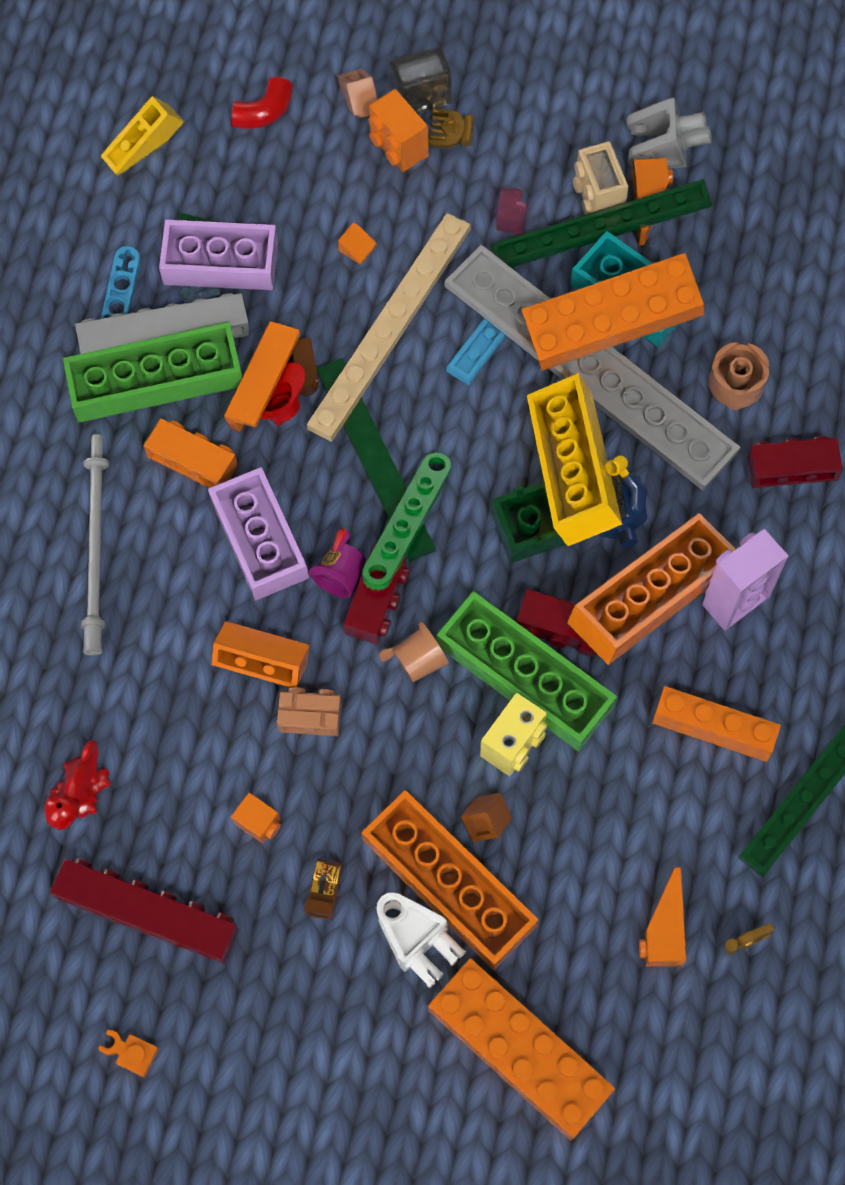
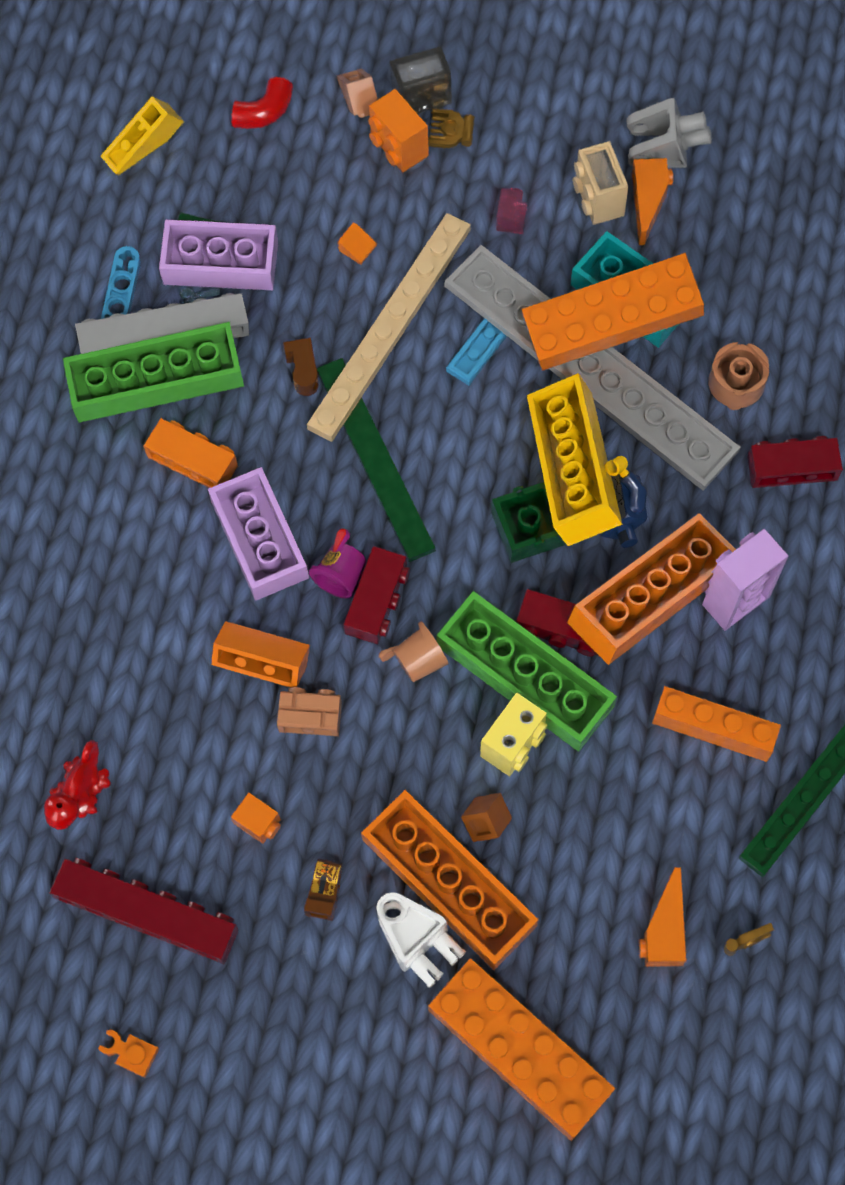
(93, 622): light grey bar -> none
(261, 376): orange panel -> none
(285, 400): red piece -> none
(406, 521): green plate -> none
(615, 220): dark green tile -> none

